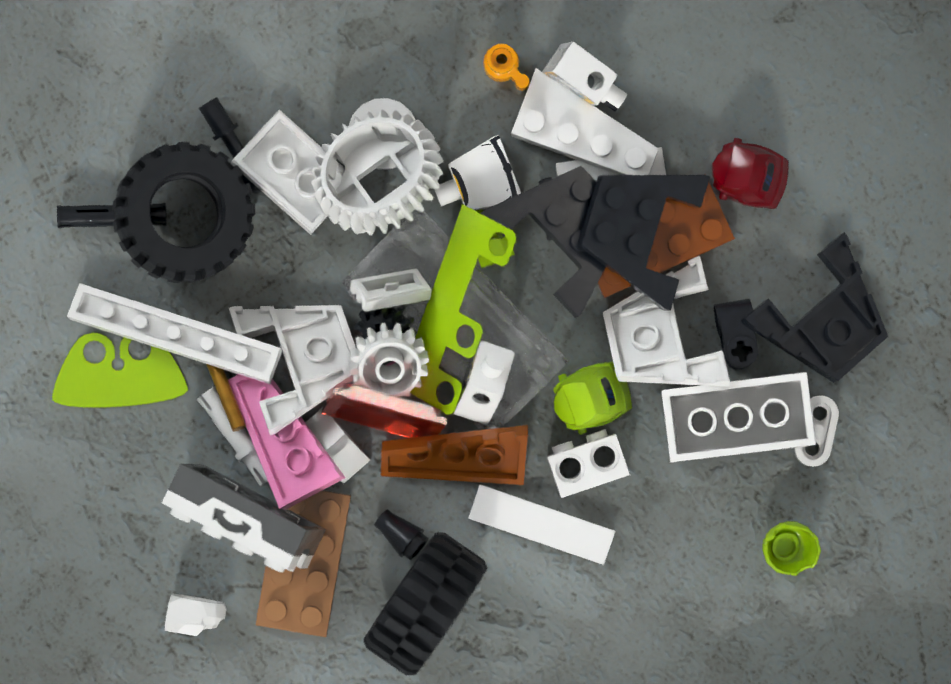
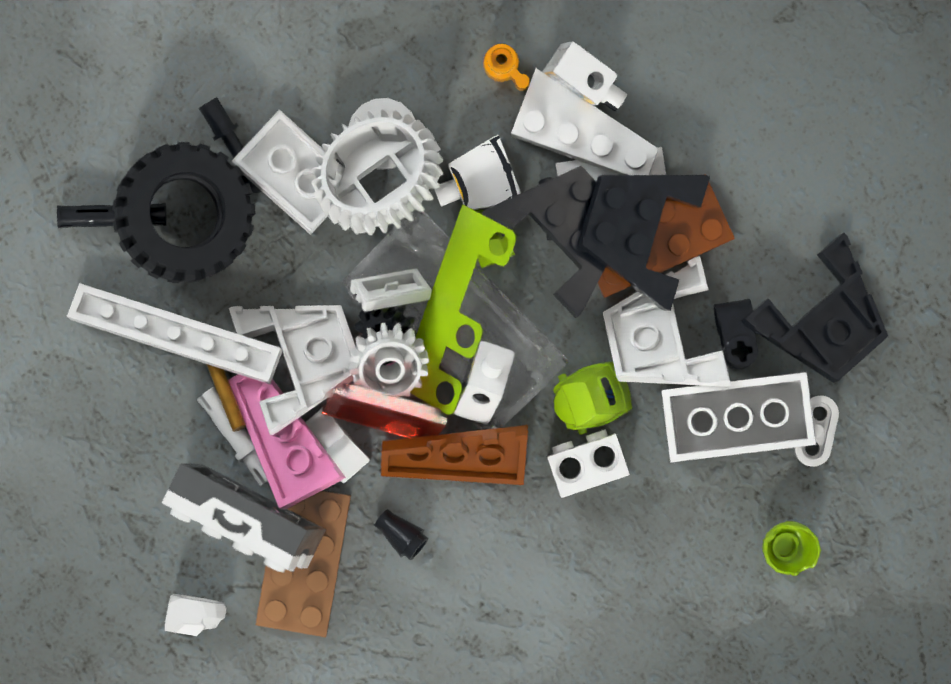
(101, 386): lime piece -> none
(425, 604): black tyre -> none
(541, 524): white tile -> none
(750, 174): dark red helmet -> none

